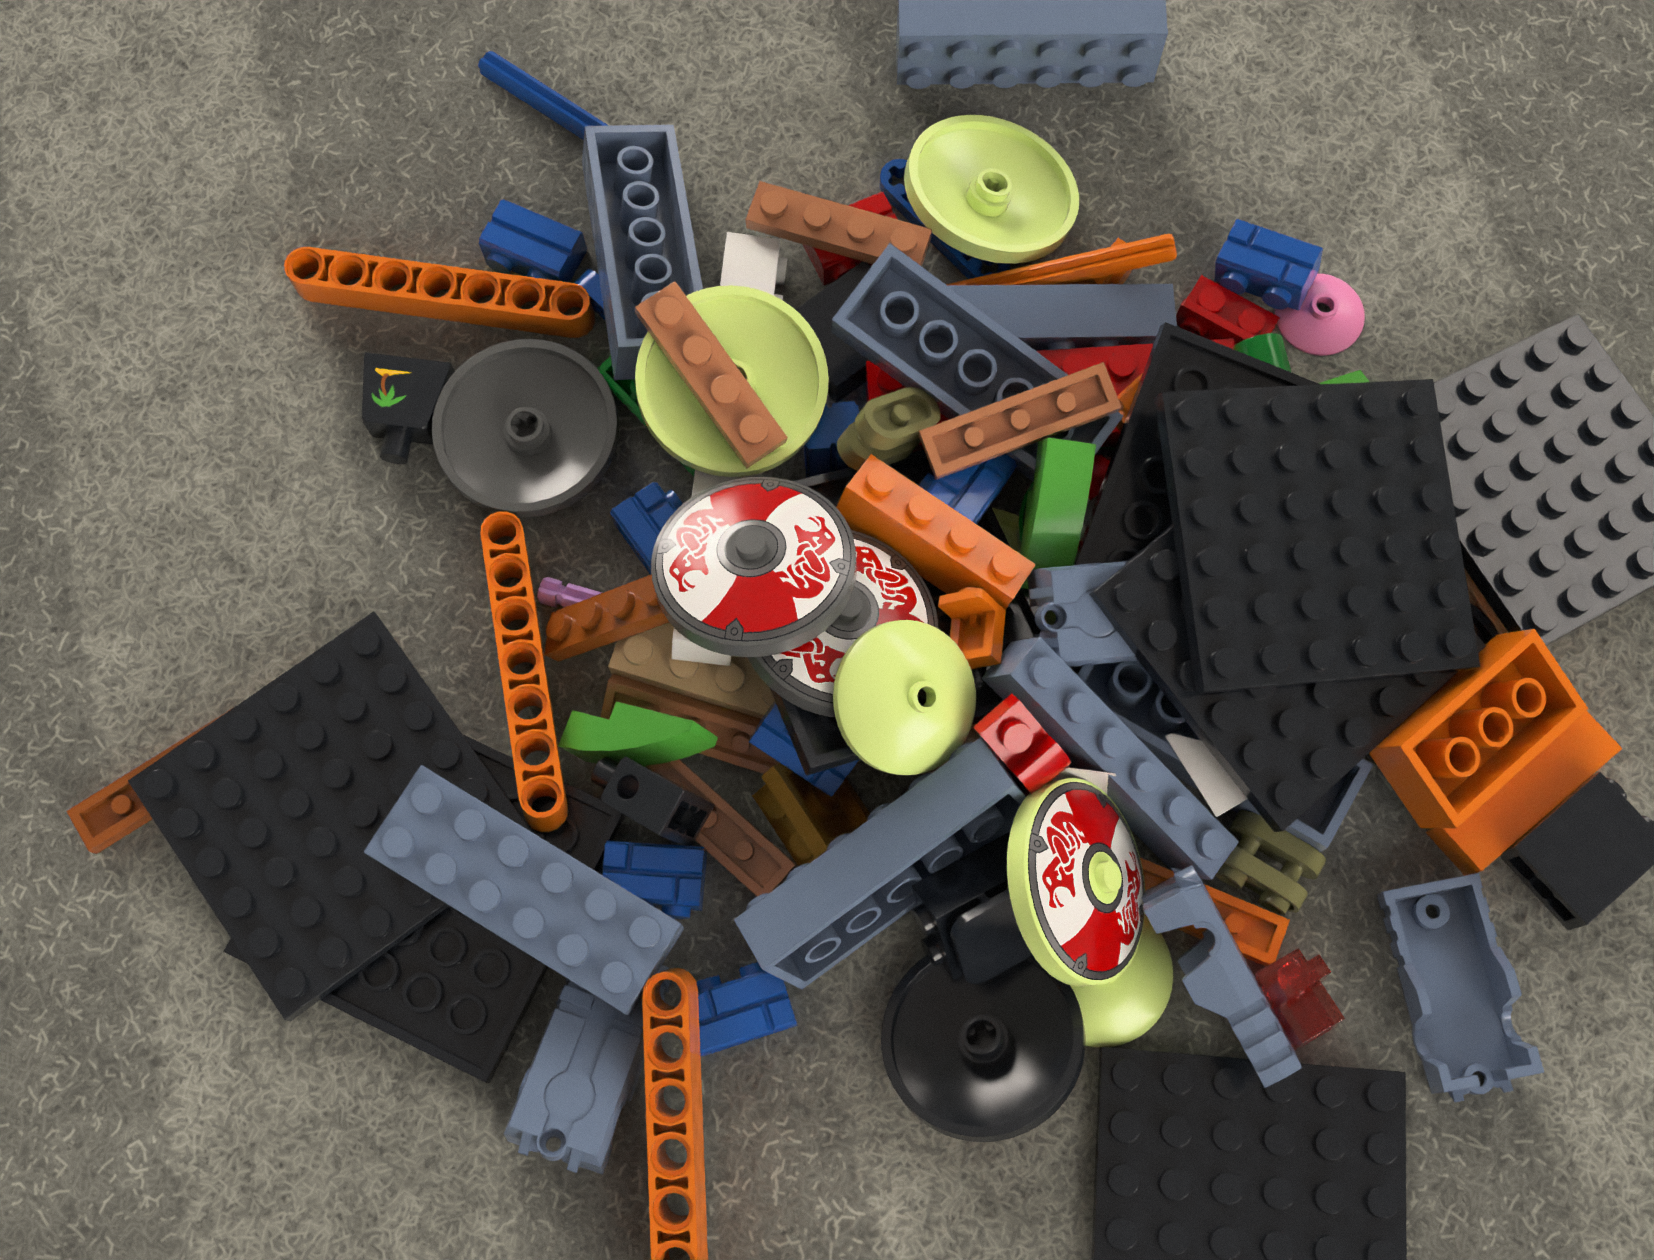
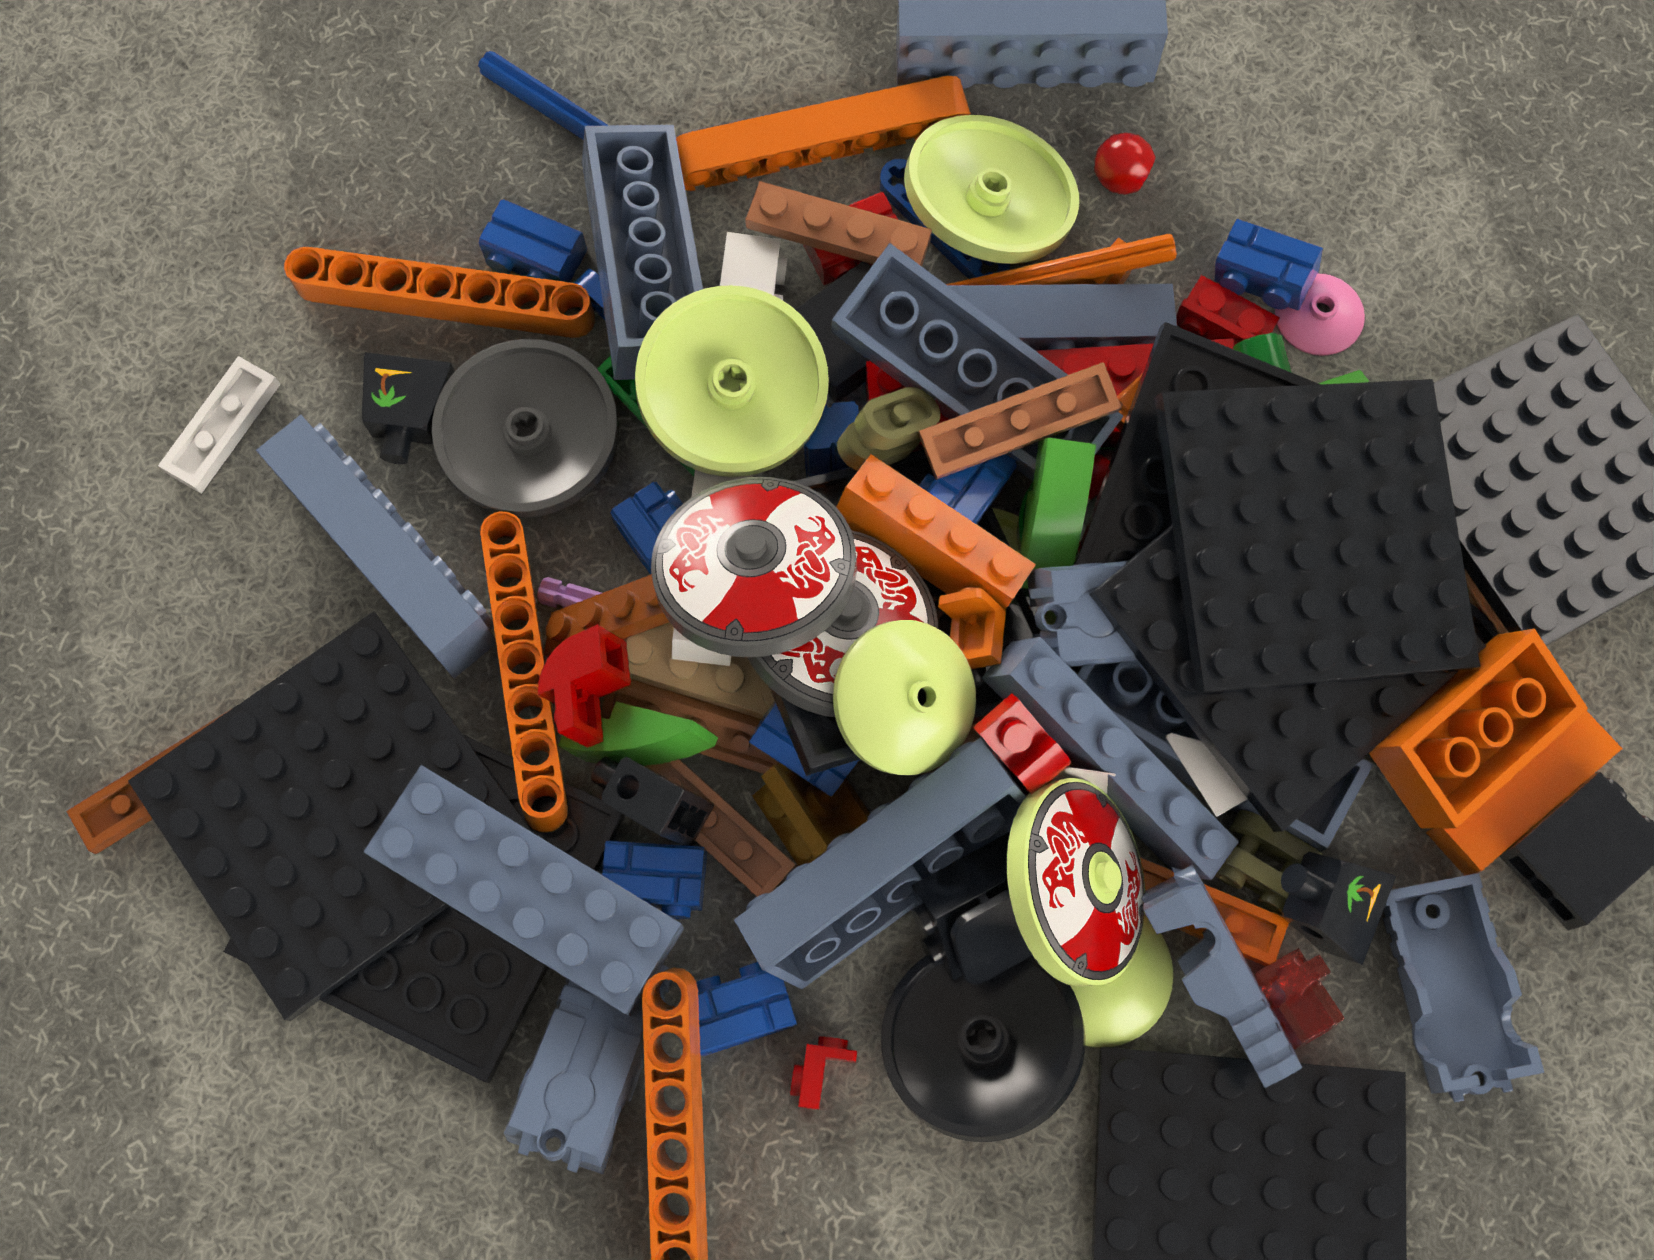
(219, 424): none -> white plate
(380, 544): none -> sand blue brick
(580, 674): none -> red brick
(710, 374): nougat plate -> none
(808, 1079): none -> red bracket
(817, 131): none -> orange beam
(1123, 163): none -> red piece
(1335, 903): none -> black torso

